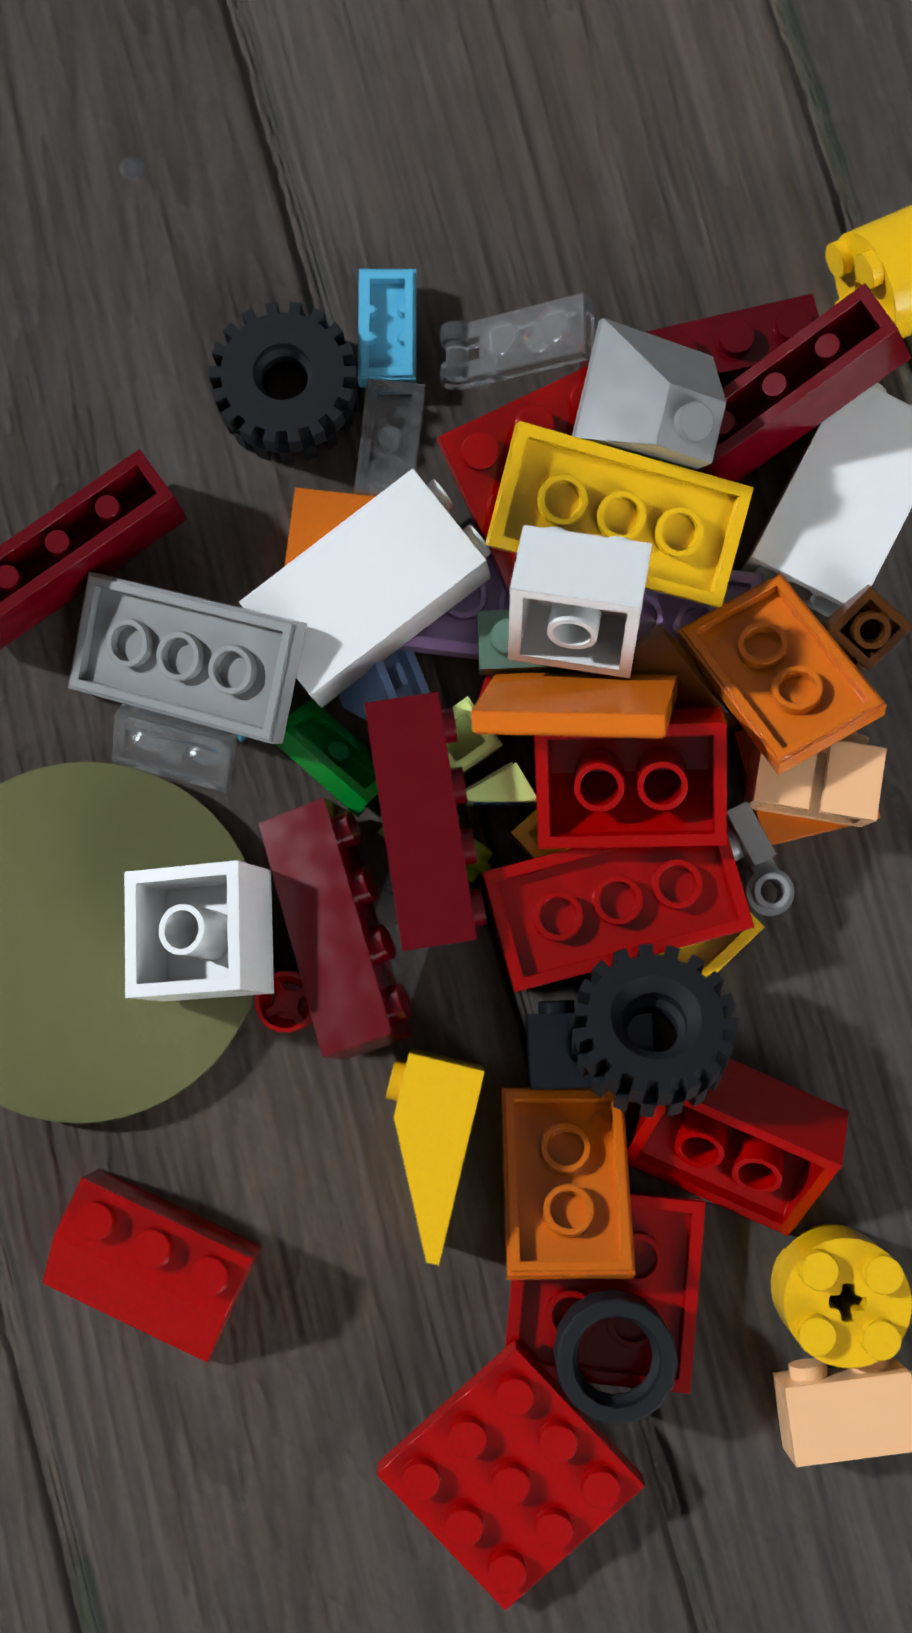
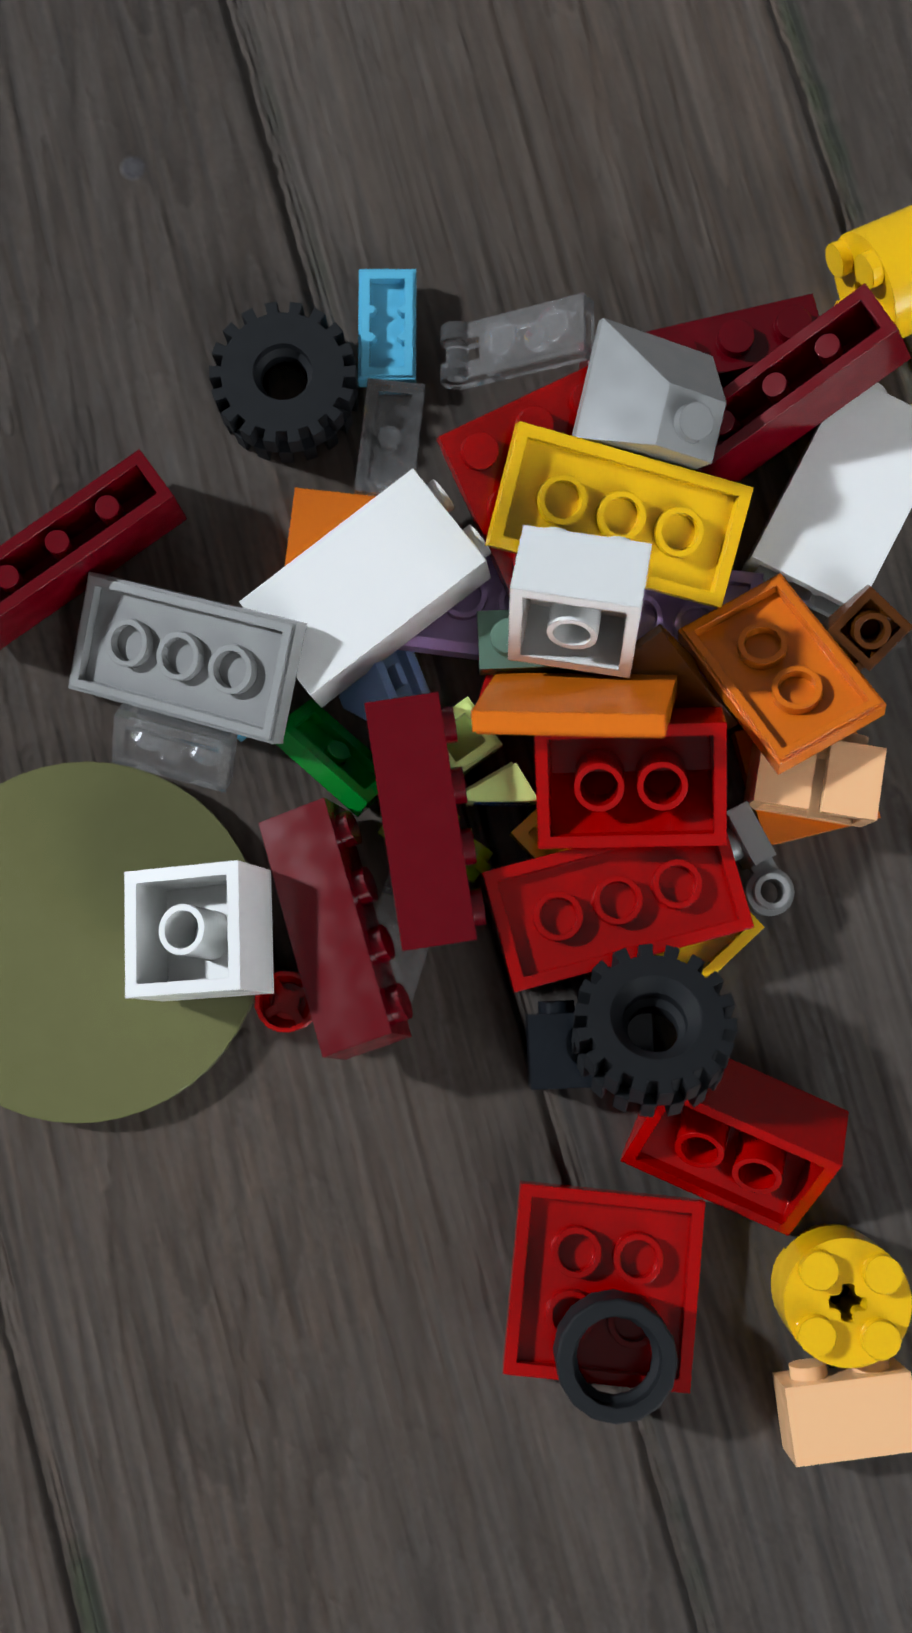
(149, 1263): red slope -> none
(433, 1127): yellow slope -> none
(510, 1474): red plate -> none
(565, 1185): orange tile -> none

